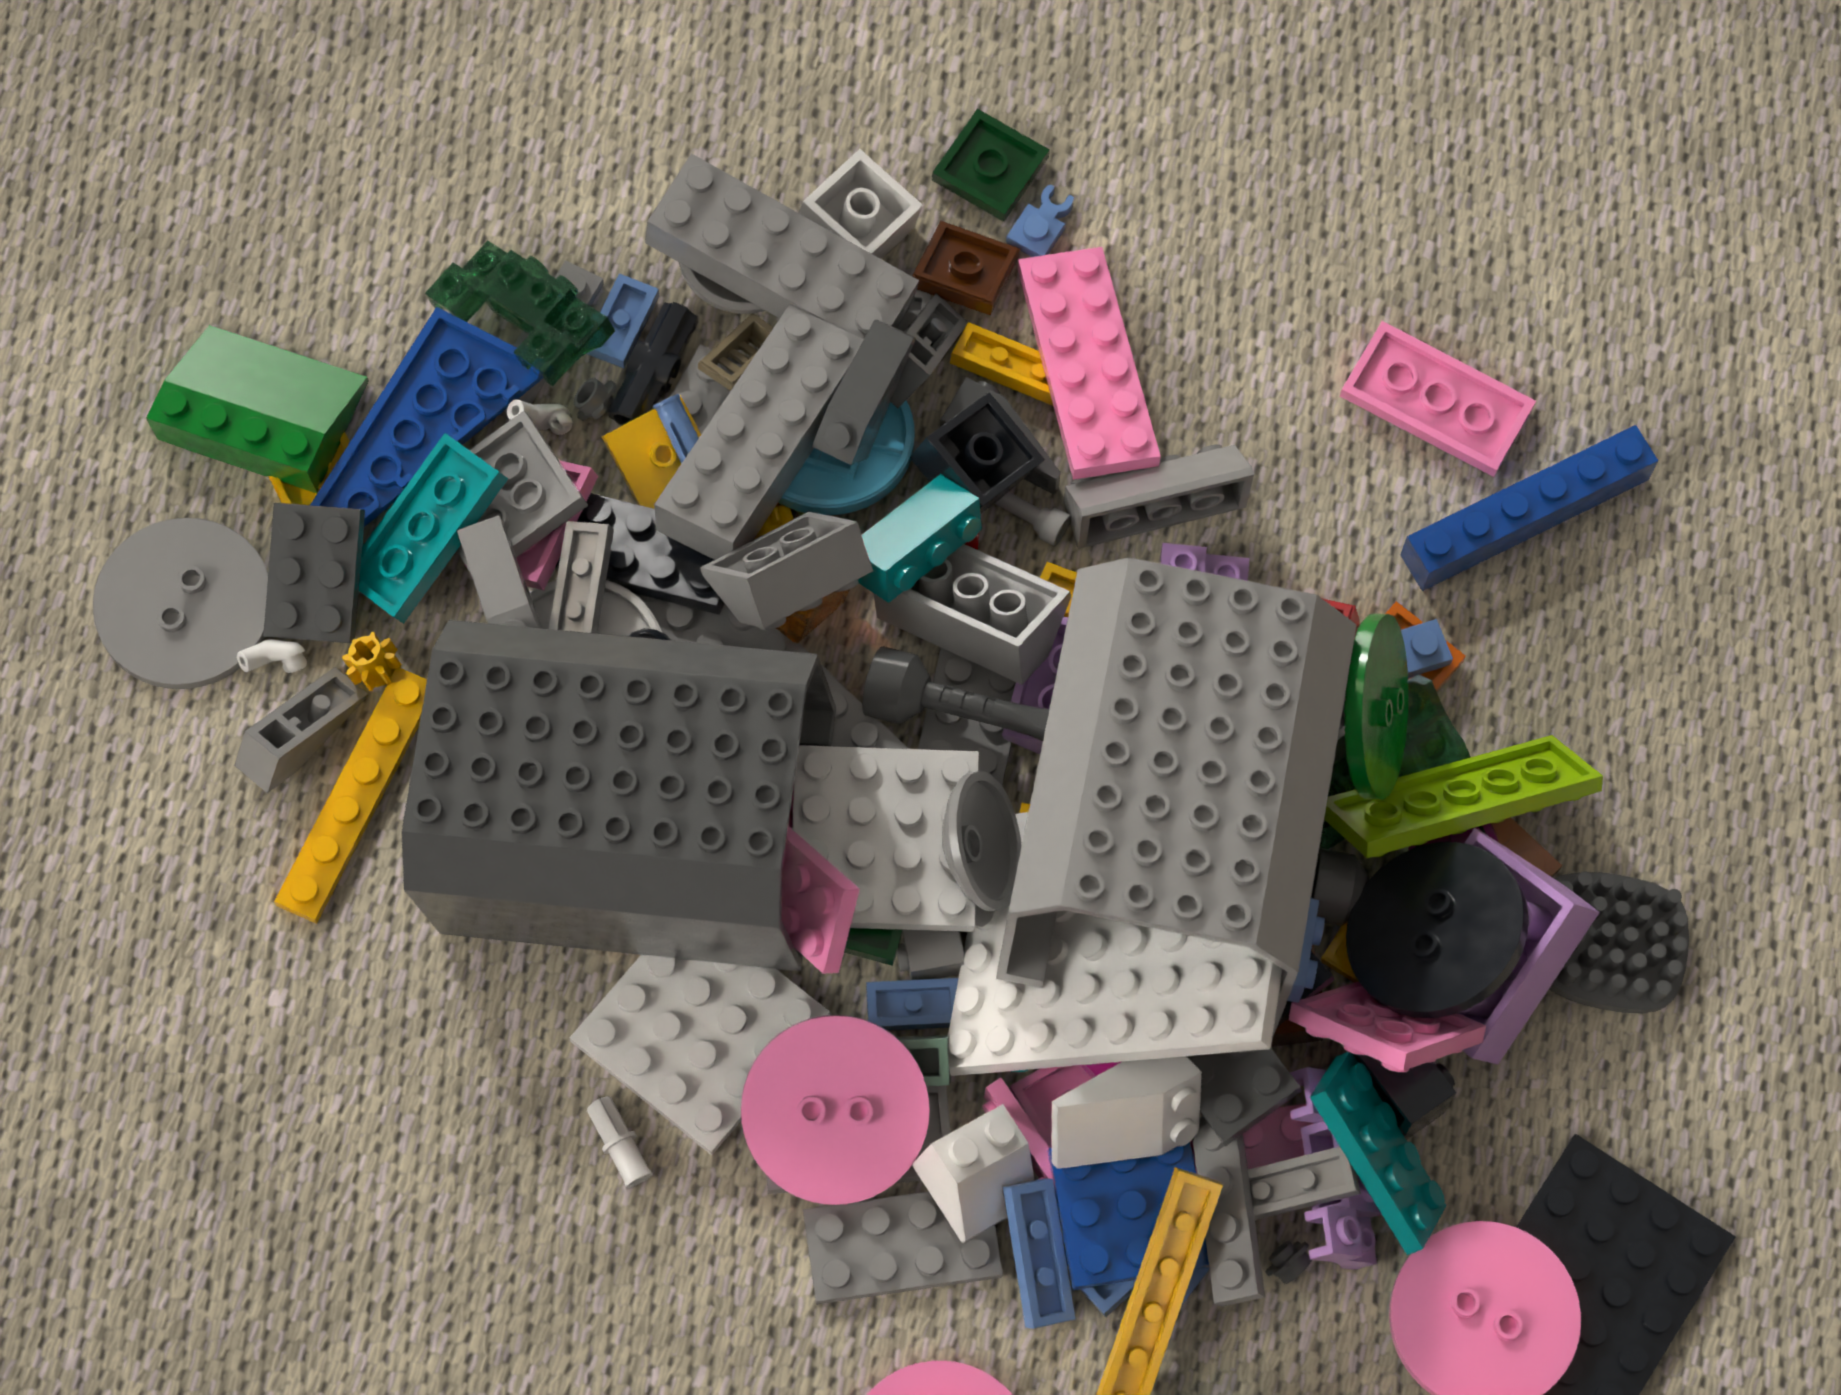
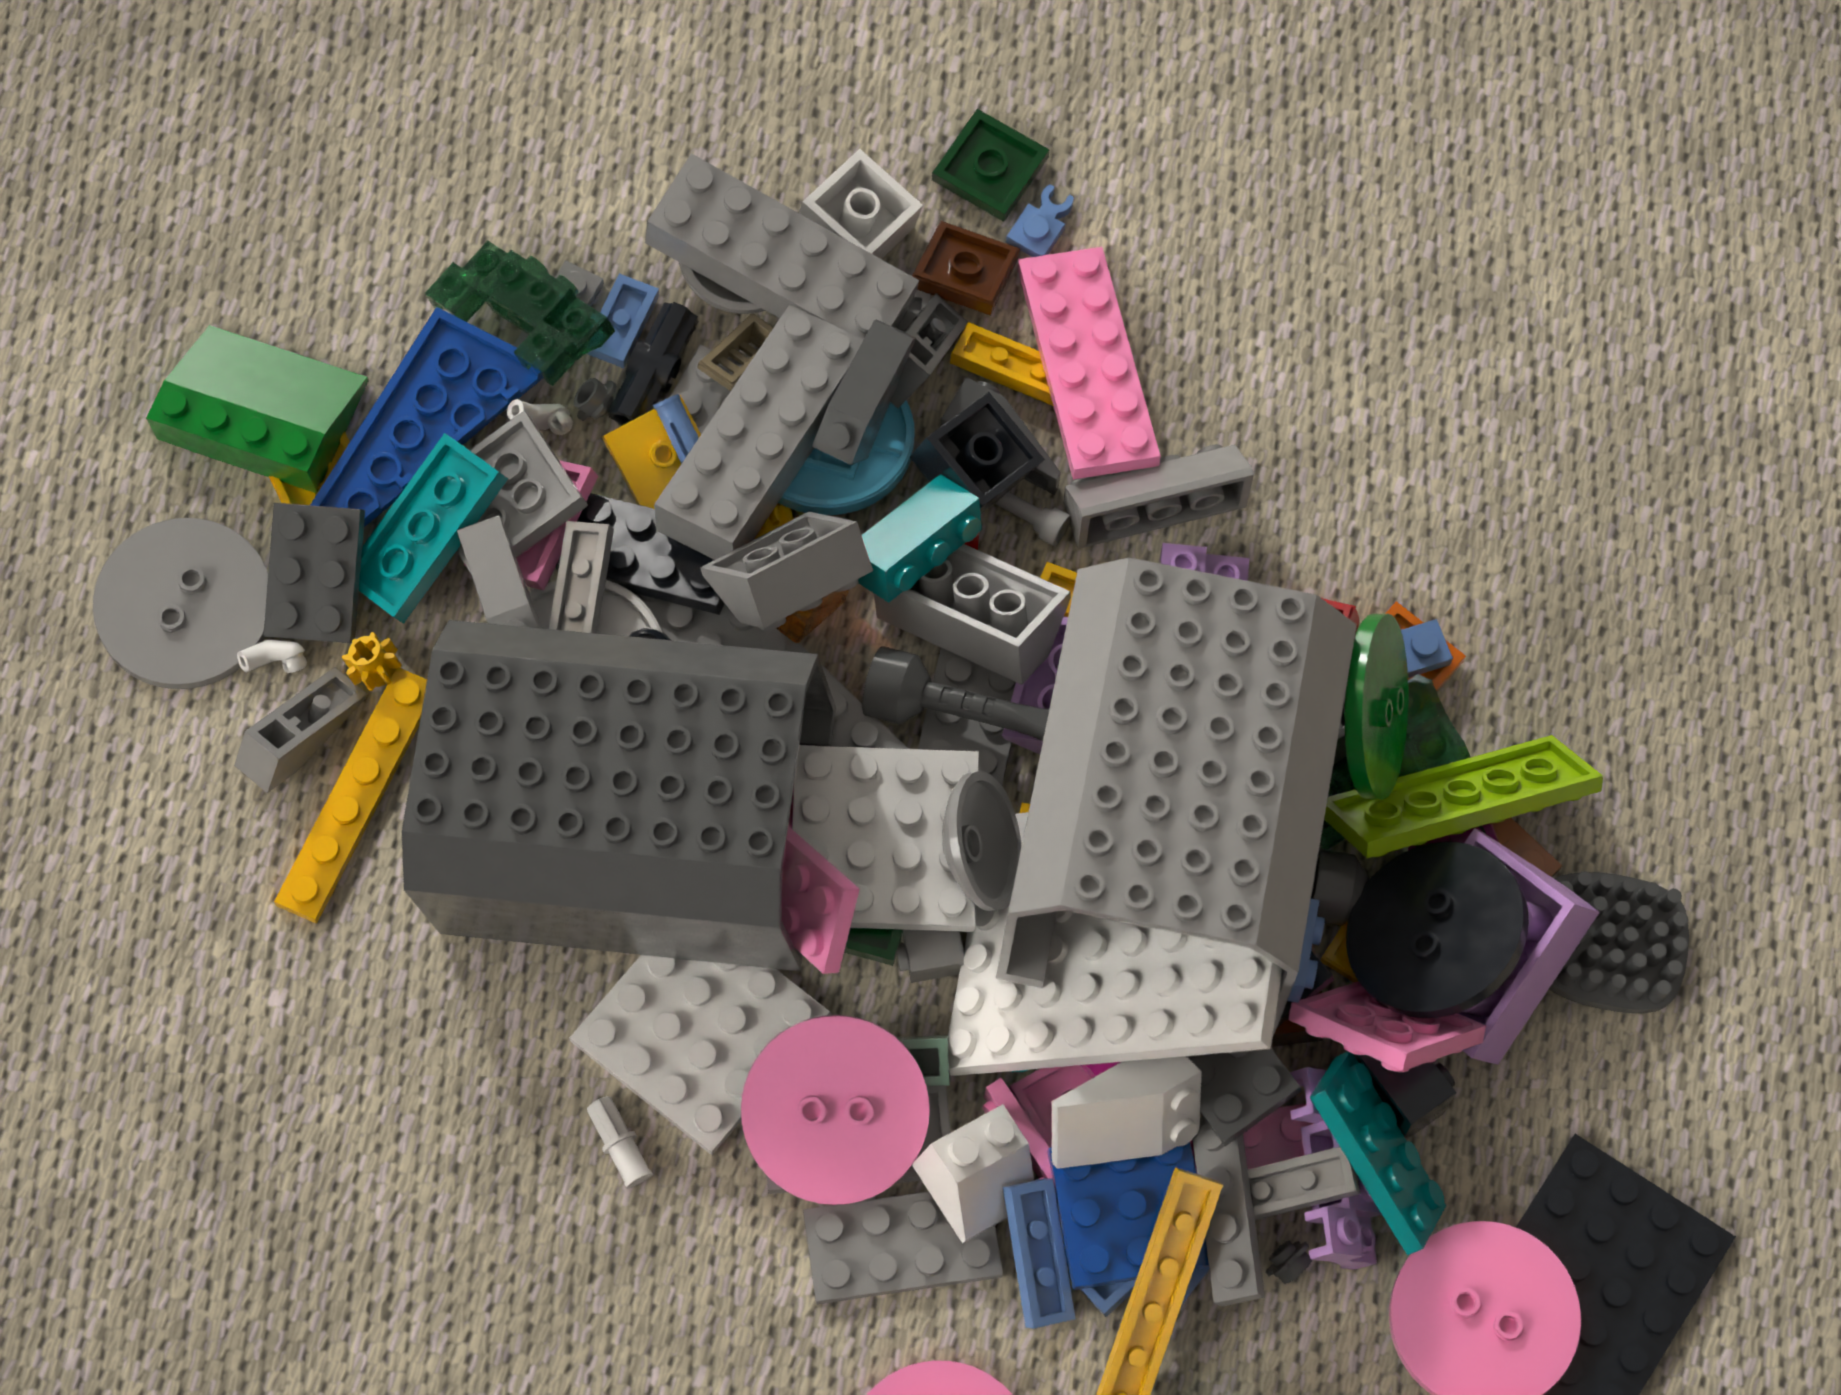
(911, 1003): medium blue plate -> none
(1437, 398): bright pink plate -> none
(1528, 507): blue brick -> none

